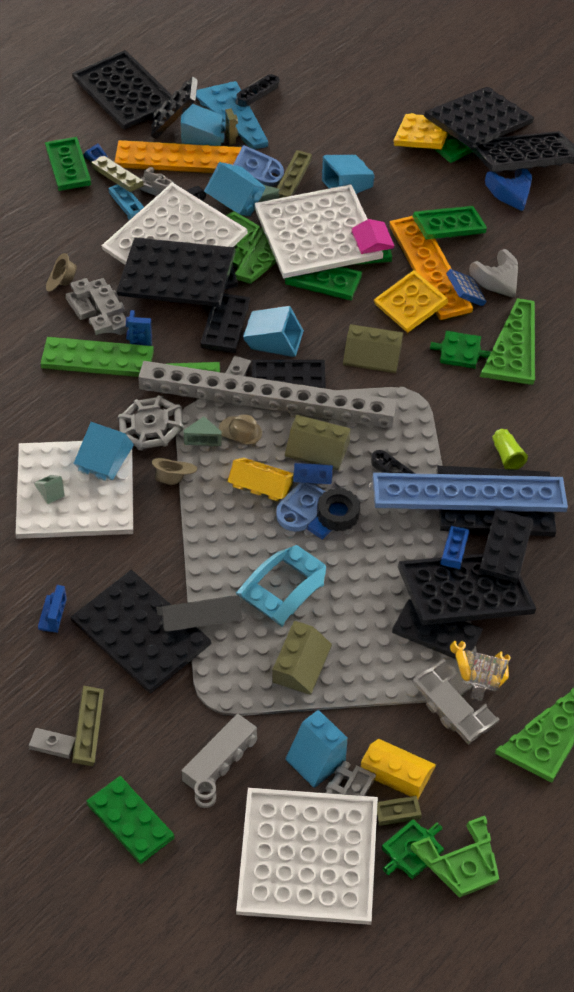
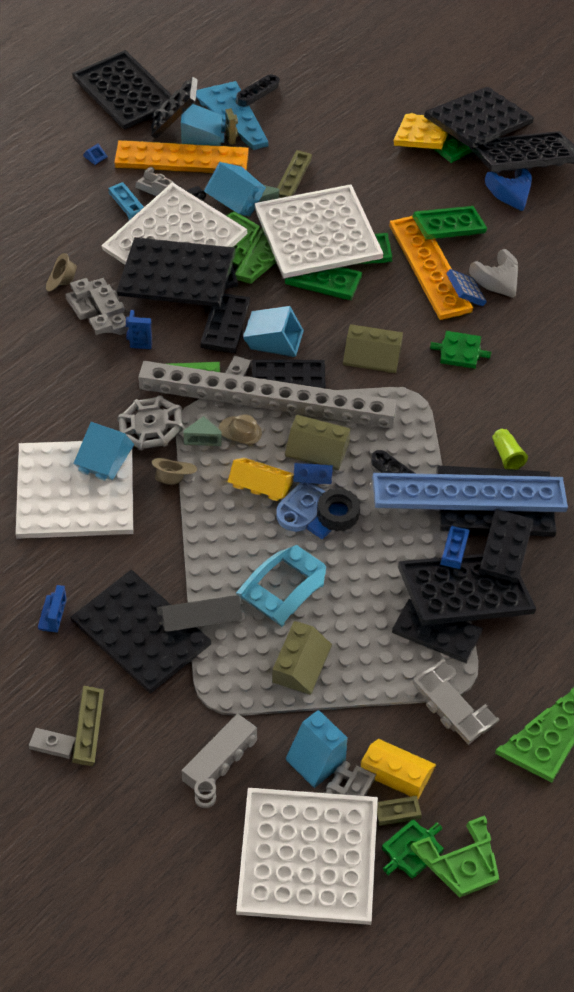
(51, 488): sand green slope -> none
(67, 163): green plate -> none
(95, 356): bright green plate -> none
(117, 174): olive plate -> none
(130, 819): green plate -> none
(260, 166): medium blue tile -> none
(346, 170): dark azure slope -> none
(372, 236): dark pink slope -> none
(411, 301): yellow plate -> none
(481, 669): clear torso -> none
(514, 350): bright green wing -> none

